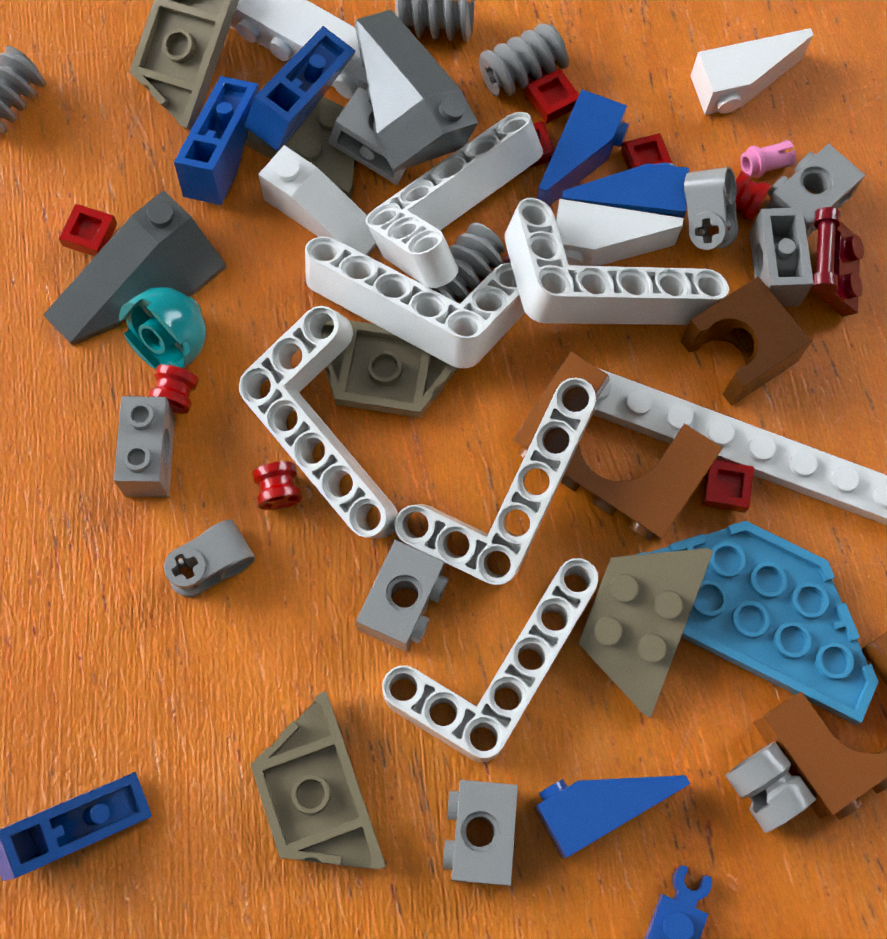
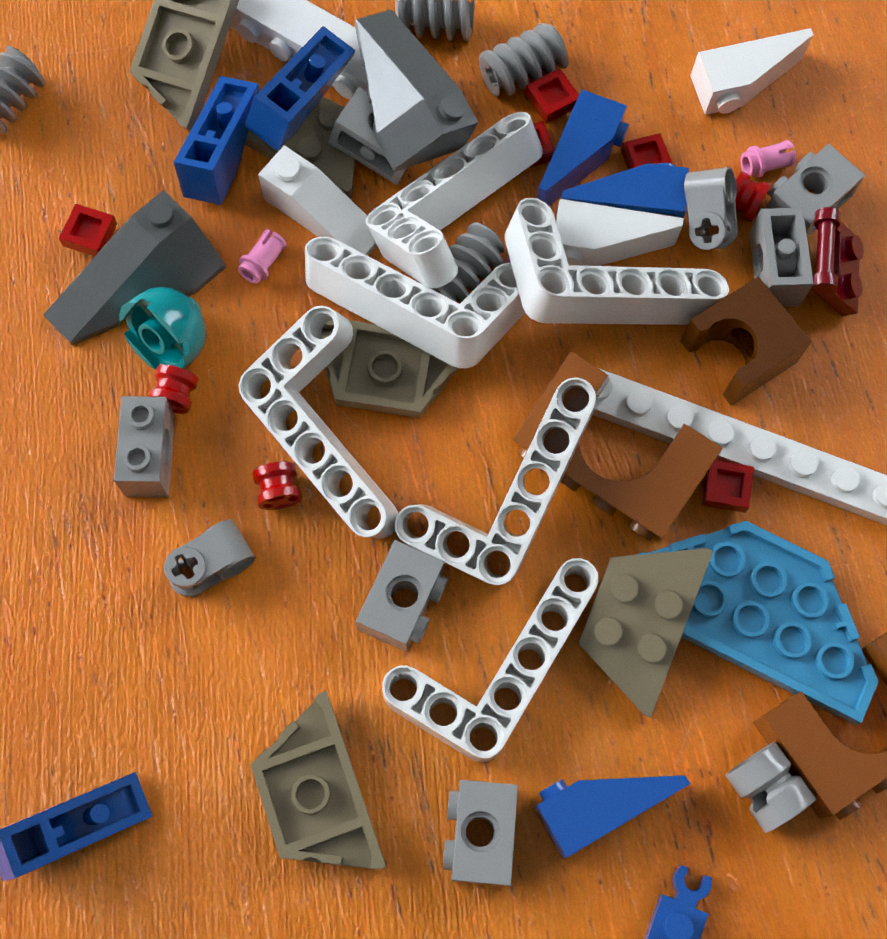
(256, 264): none -> bright pink pin

